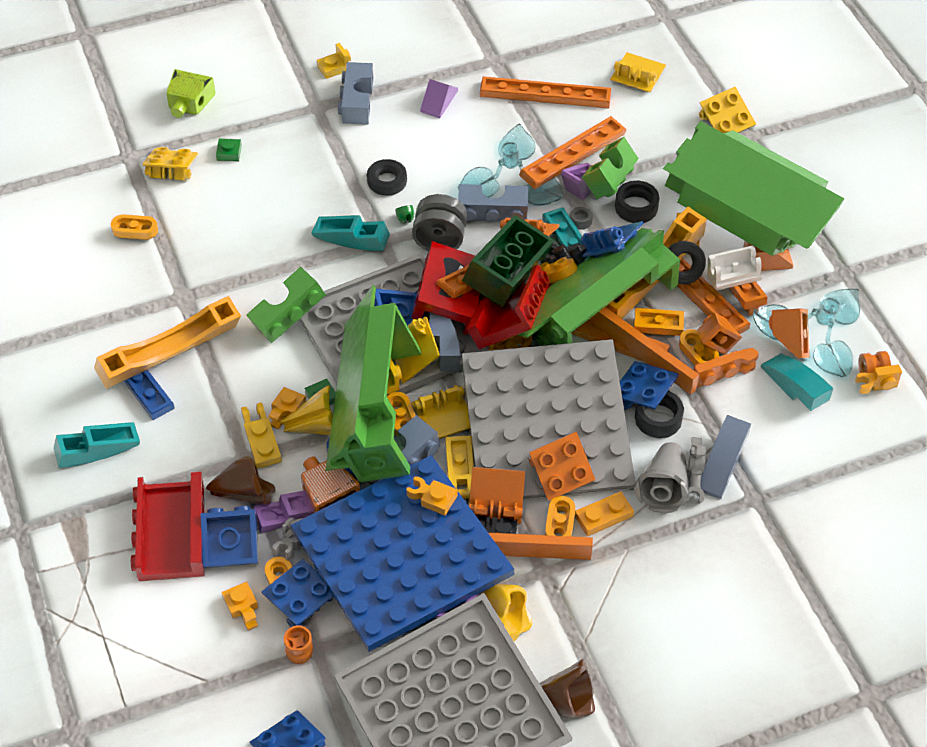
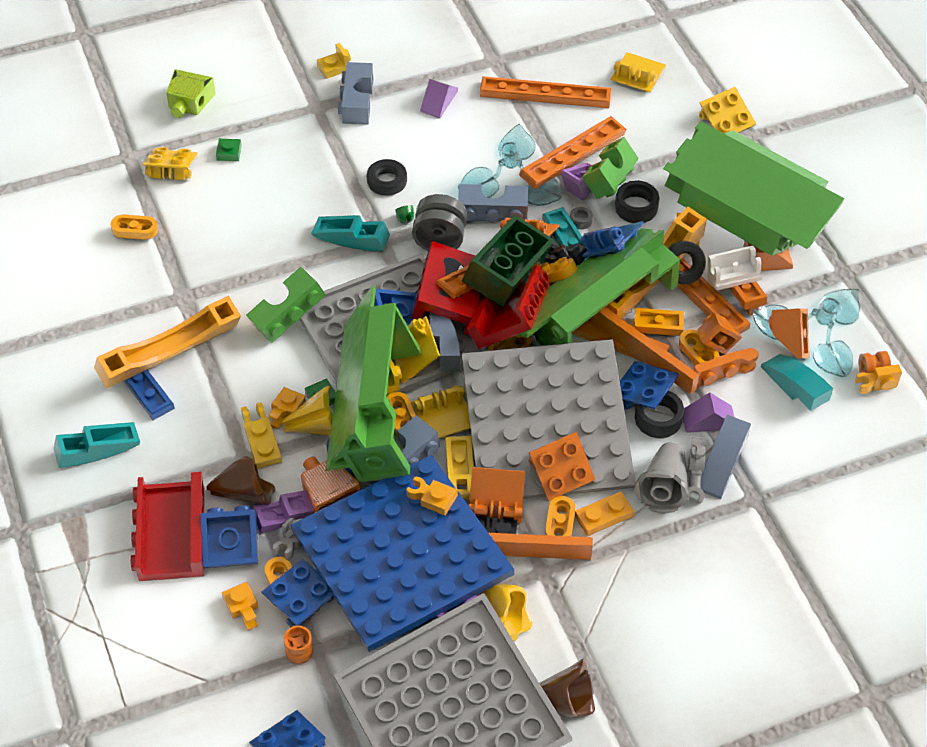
(706, 414): none -> medium lavender slope

